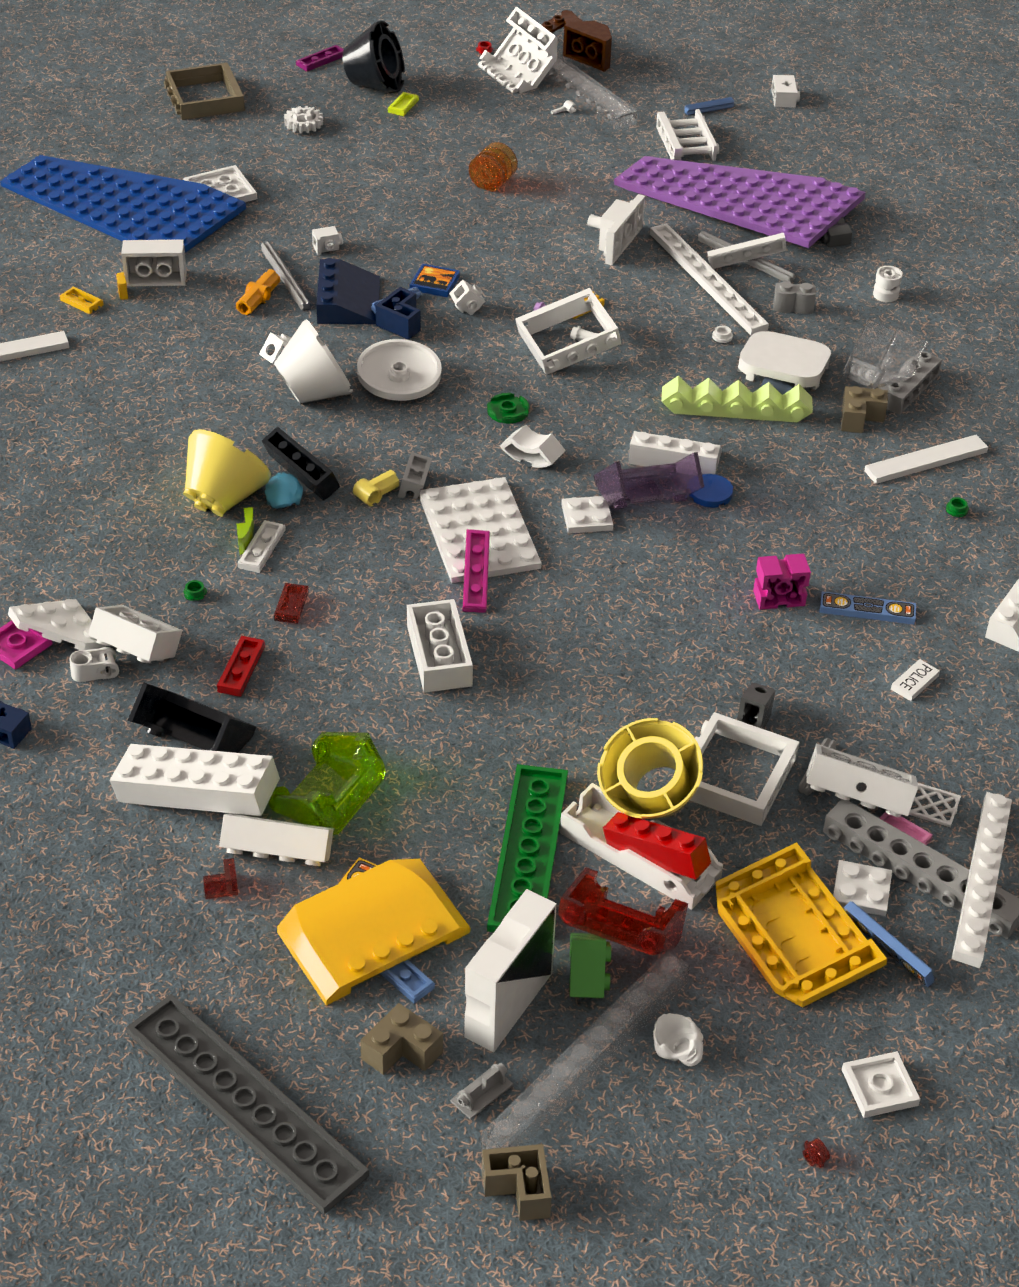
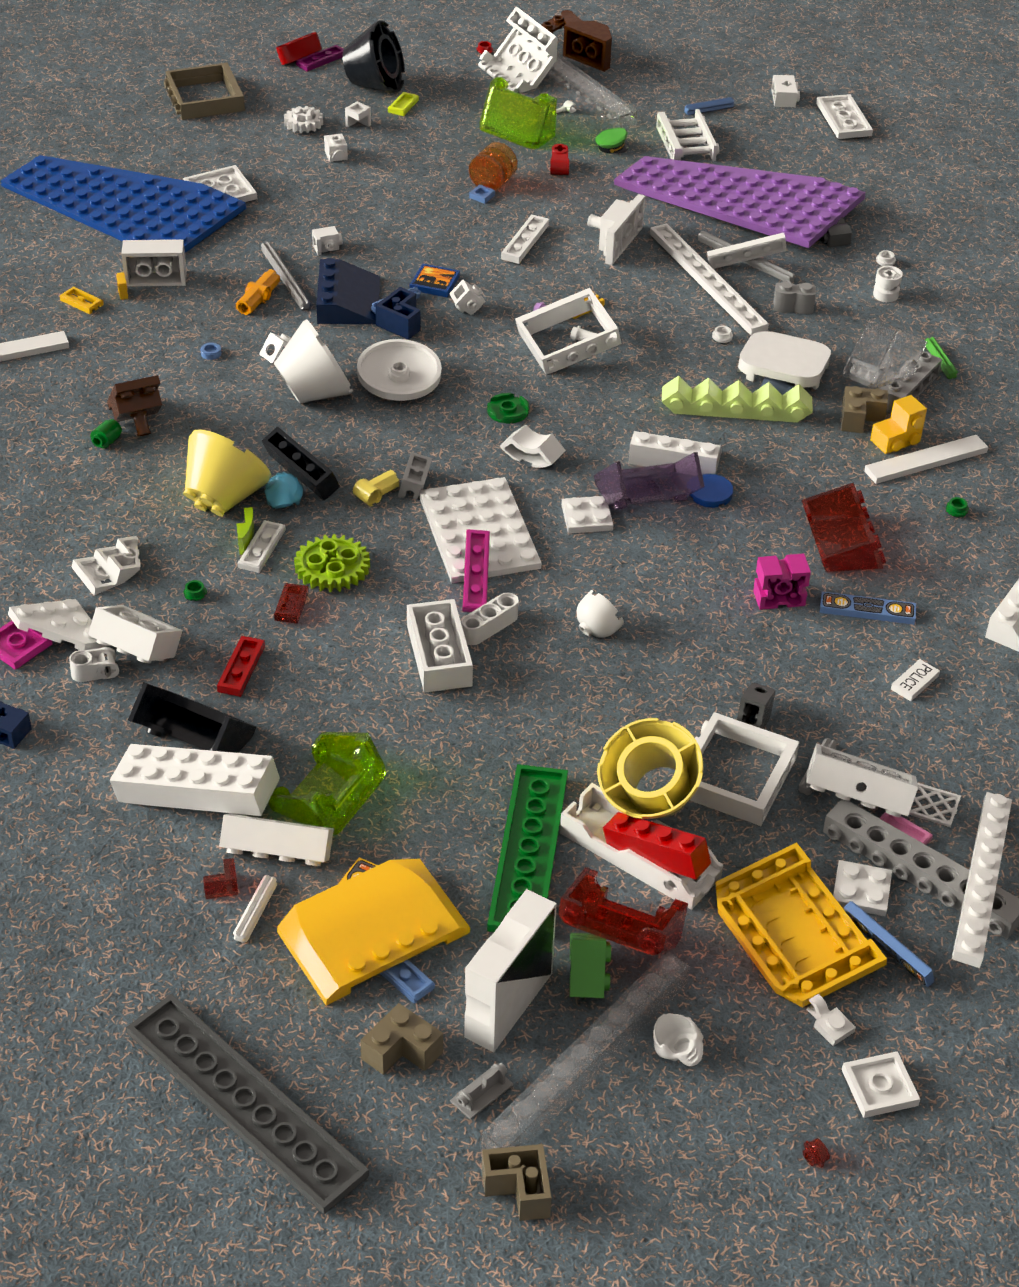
(106, 433): none -> green brick
(112, 563): none -> white slope
(136, 401): none -> reddish brown brick
(211, 351): none -> medium blue tile
(255, 909): none -> white axle
(299, 48): none -> red beam
(332, 563): none -> lime gear
(336, 147): none -> white brick
(357, 113): none -> white panel
(482, 194): none -> medium blue tile
(490, 618): none -> white beam
(517, 116): none -> clear neon green windscreen
(525, 239): none -> white plate
(559, 160): none -> red piece
(598, 616): none -> white cylinder
(612, 140): none -> bright green piece
(830, 1024): none -> white plate
(842, 531): none -> clear red windscreen
(844, 116): none -> white plate
(886, 258): none -> white plate
(902, 428): none -> yellow brick
(936, 350): none -> bright green axle

